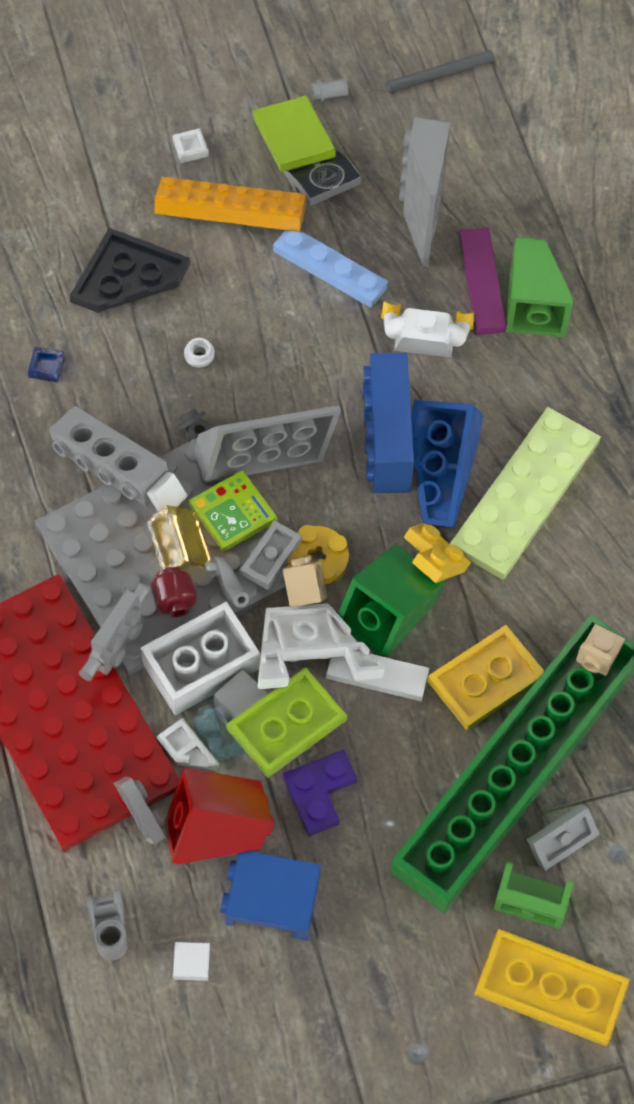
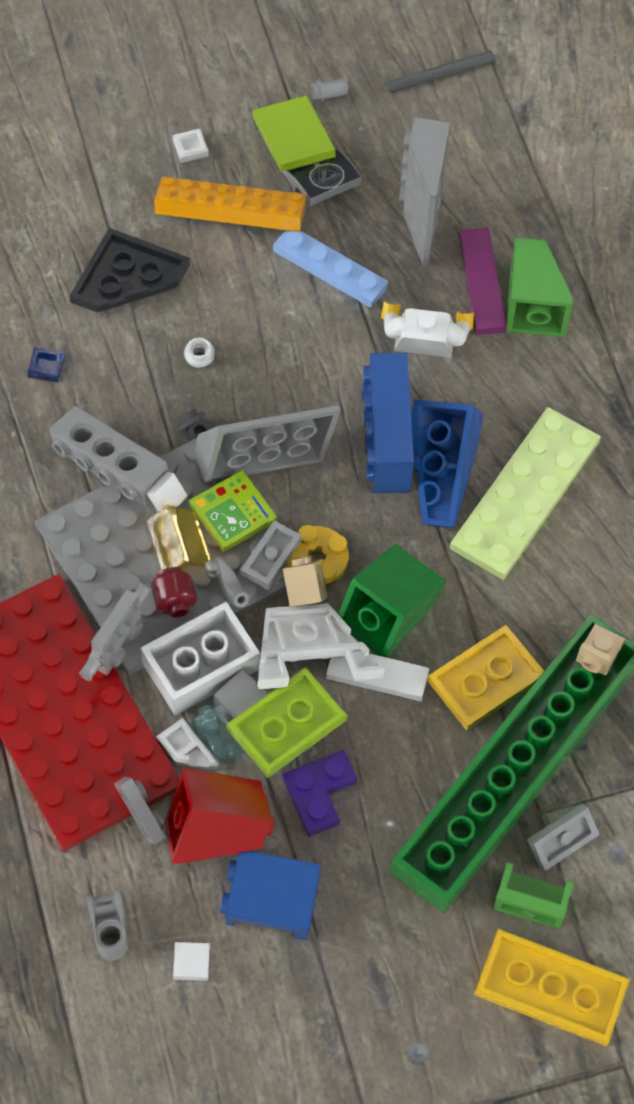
(436, 556): yellow plate -> none

